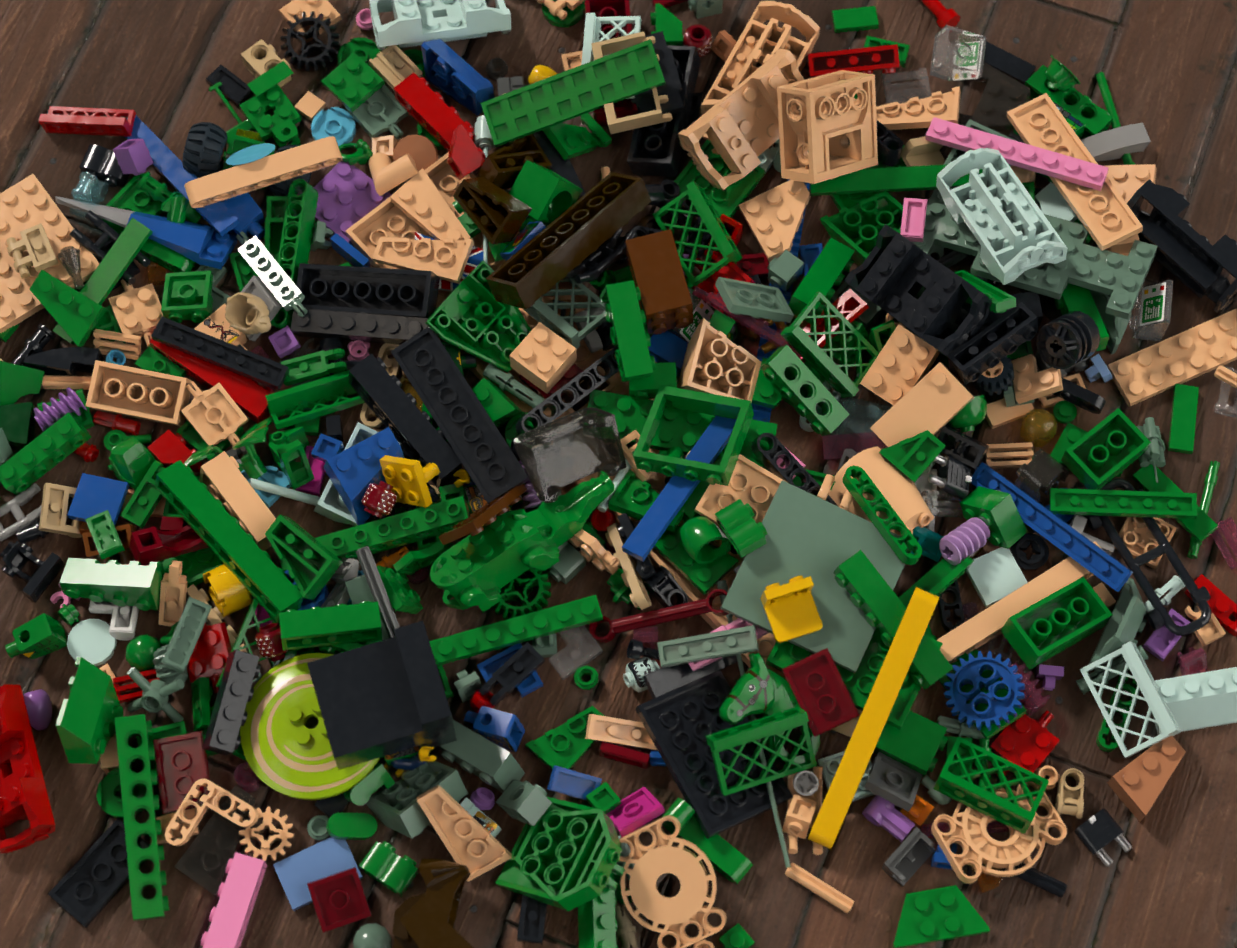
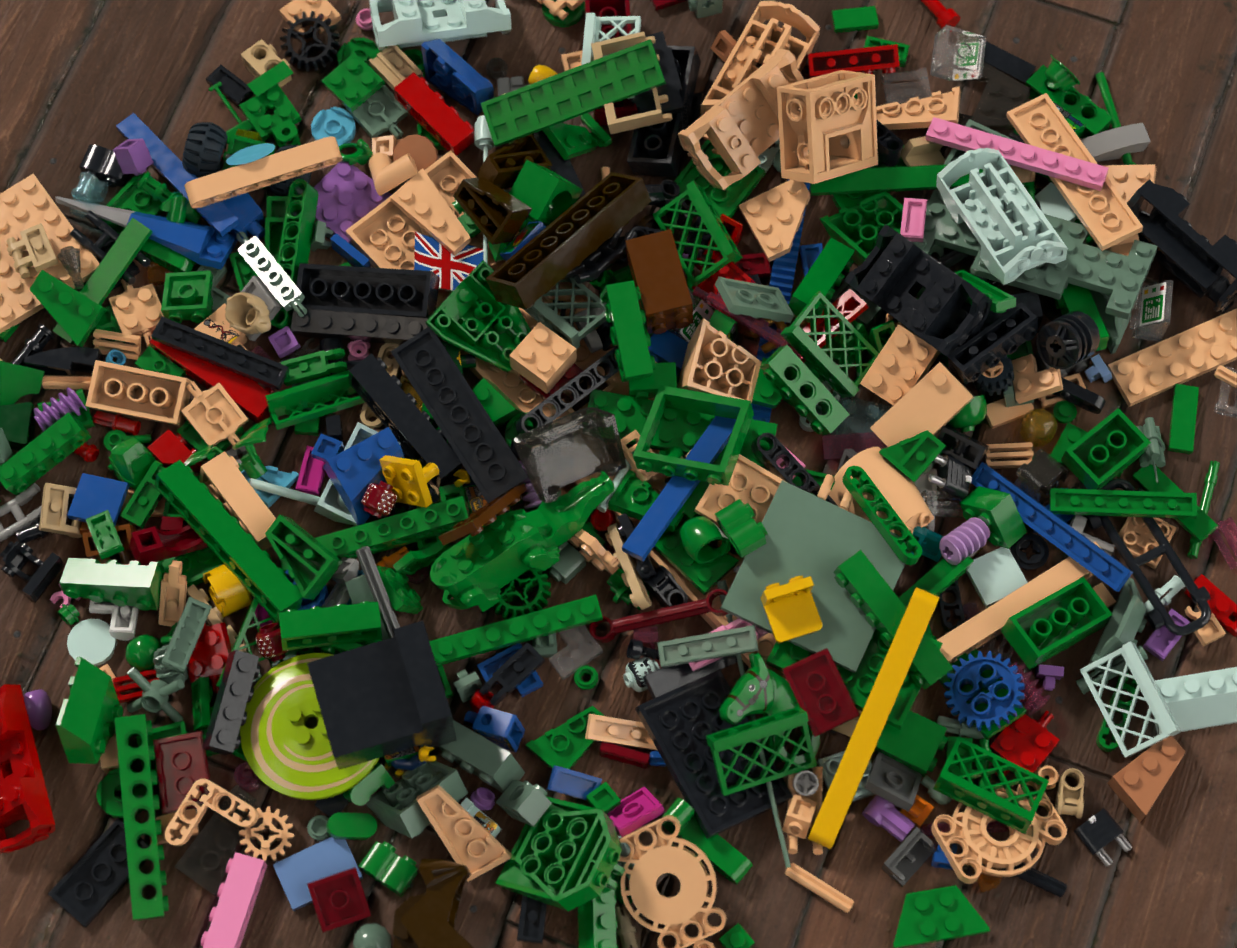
(37, 637): green torso -> none
(88, 125): red fence -> none
(285, 448): green tile -> none
(309, 106): light nougat tile -> none
(443, 257): light nougat wing -> none
(463, 154): red slope -> none
(494, 373): sand green pin -> none
(669, 24): green slope -> none
(700, 37): dark red head -> none
(785, 270): sand green brick -> none
(1193, 662): clear pink tile -> none

